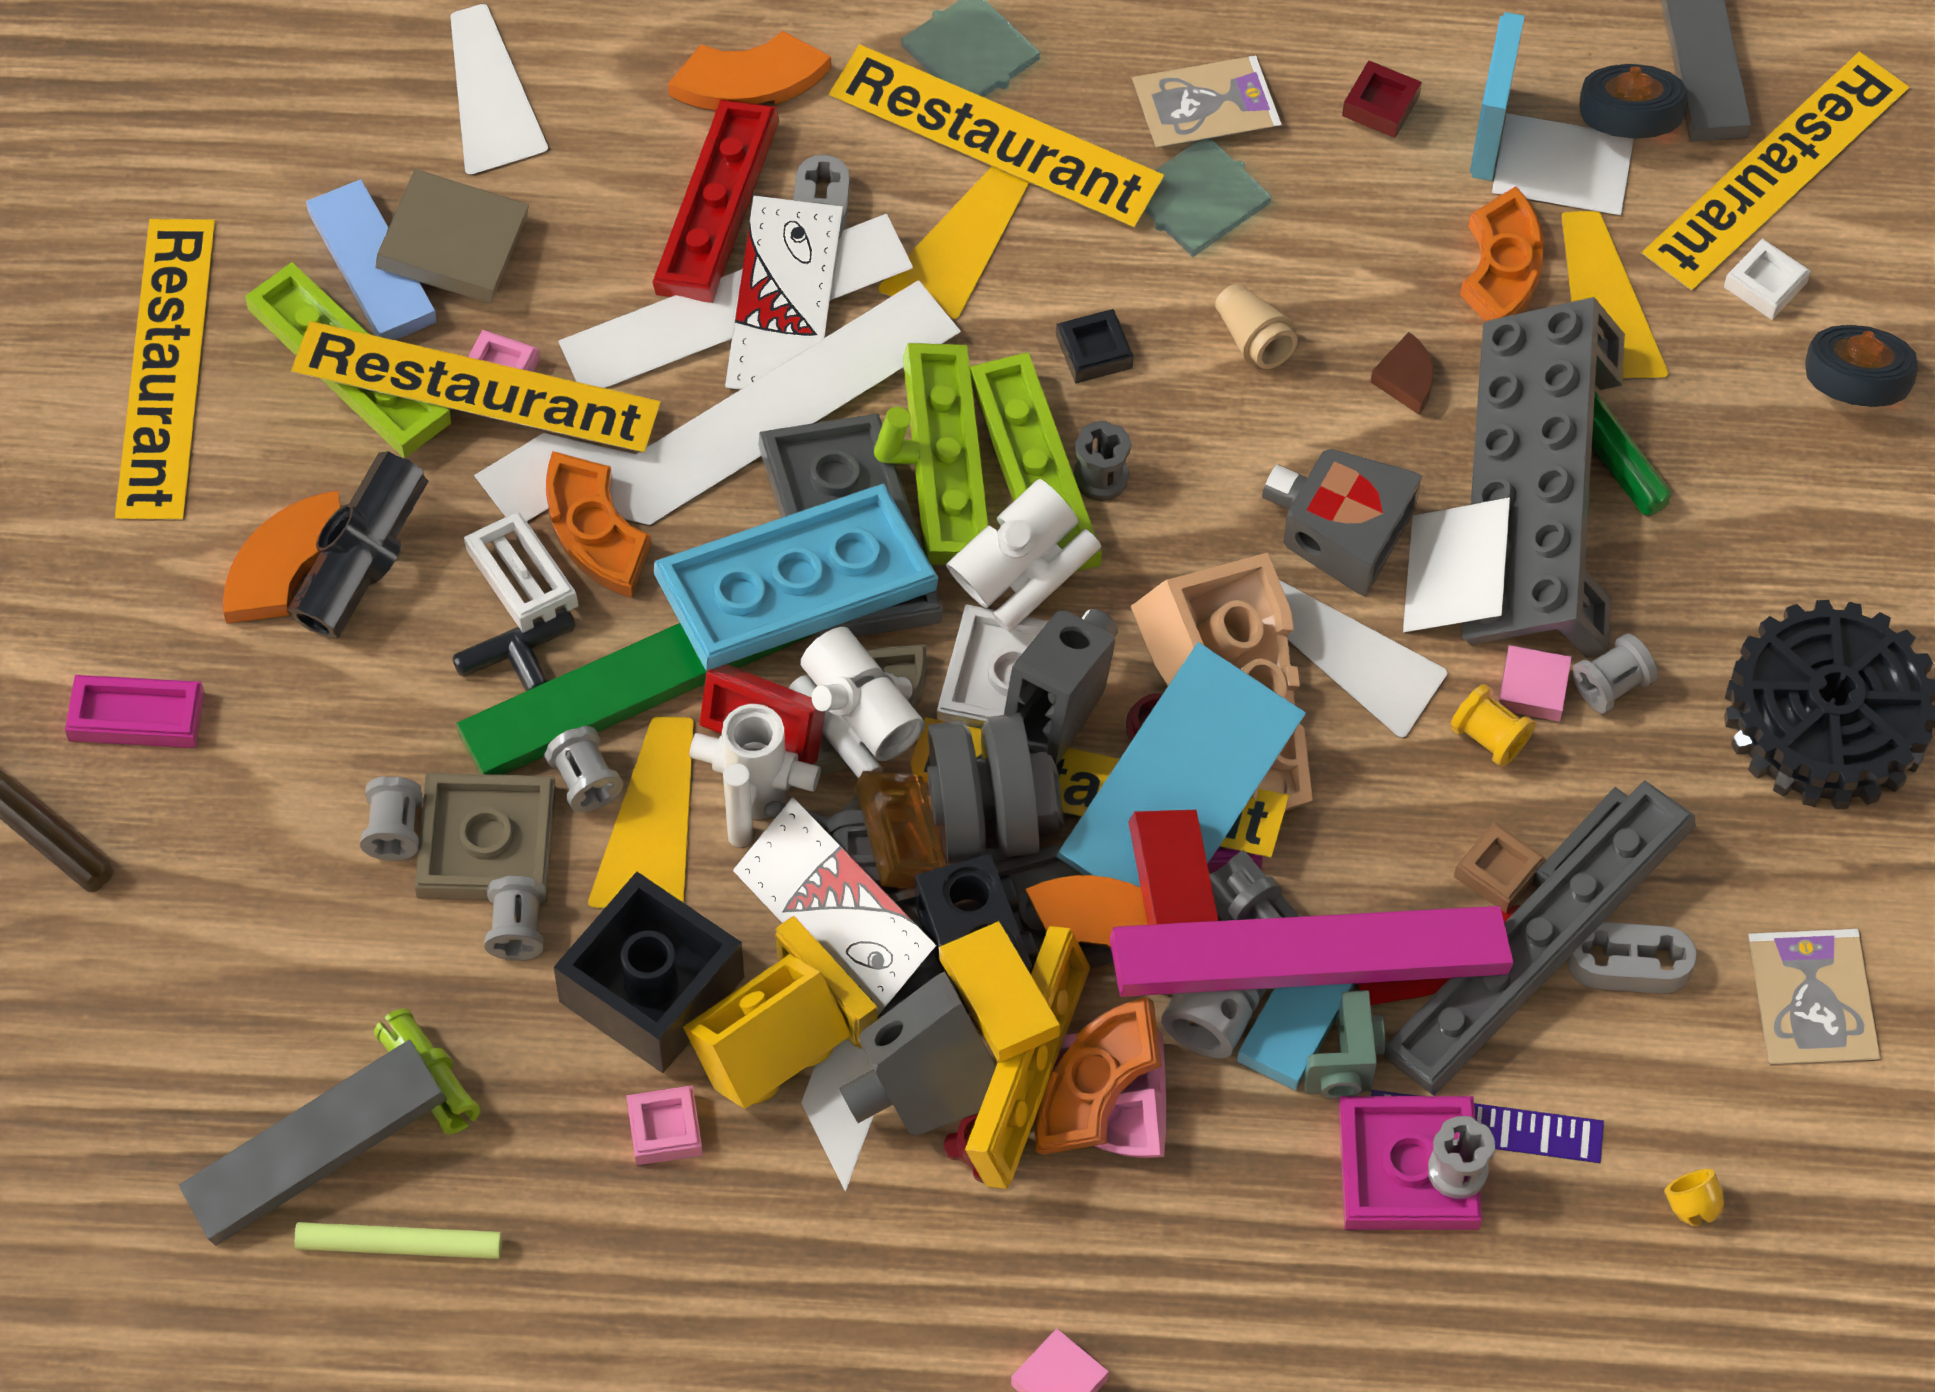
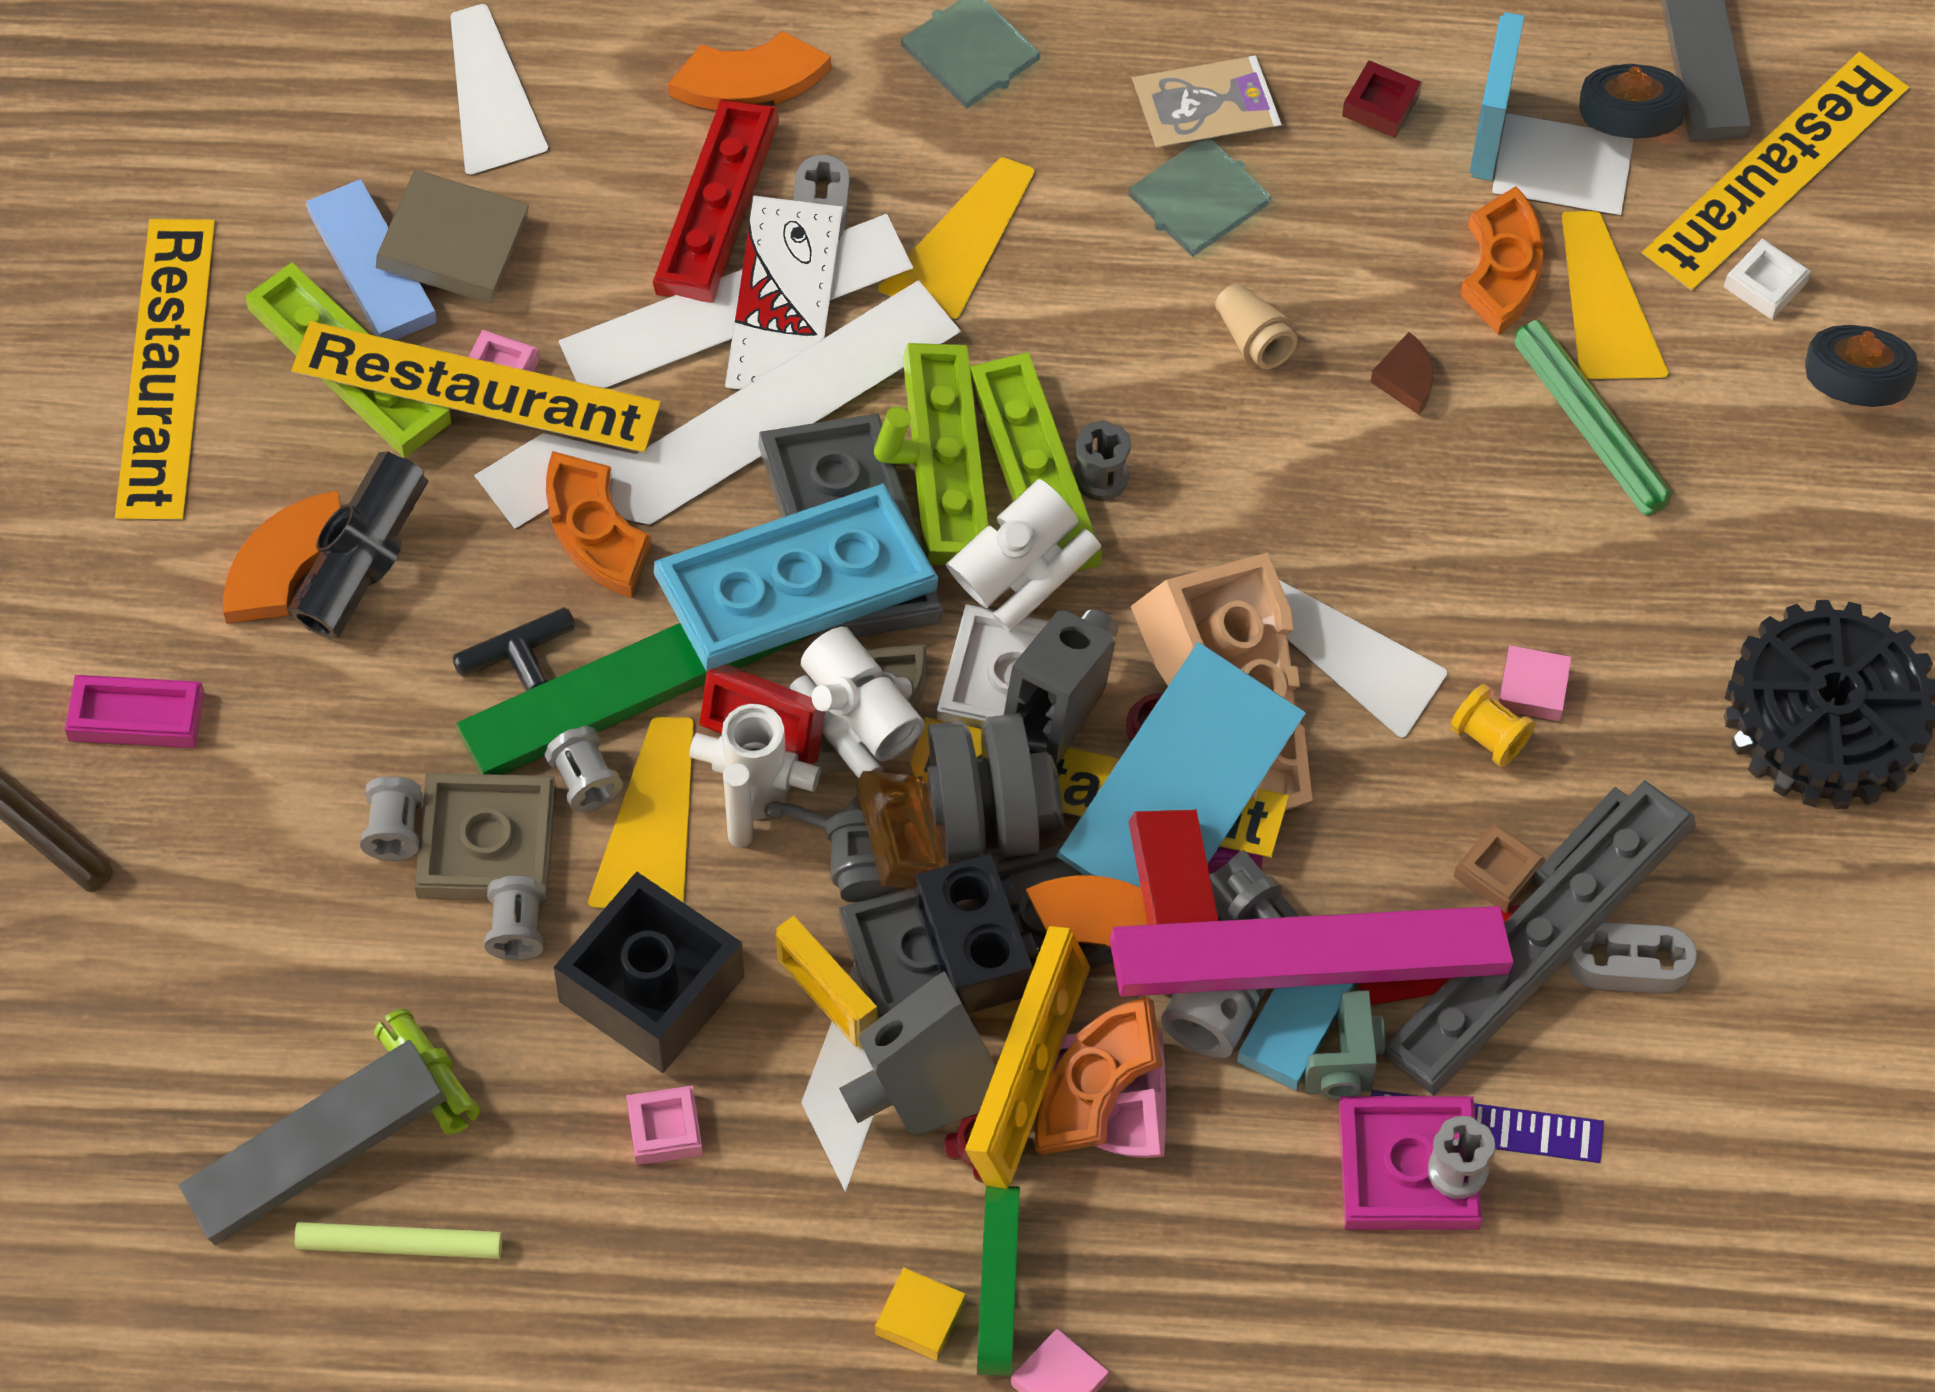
(540, 603): white tile -> none
(768, 1031): yellow brick -> none
(810, 876): white sticker -> none
(920, 1314): none -> yellow tile
(996, 135): yellow sticker -> none
(998, 1281): none -> green beam
(999, 992): yellow tile -> none
(1094, 346): black tile -> none
(1345, 514): dark grey torso -> none
(1456, 565): white sticker -> none
(1537, 452): dark grey bracket -> none
(1615, 673): light grey bush -> none
(1696, 1197): yellow hinge -> none
(1813, 996): sticker -> none

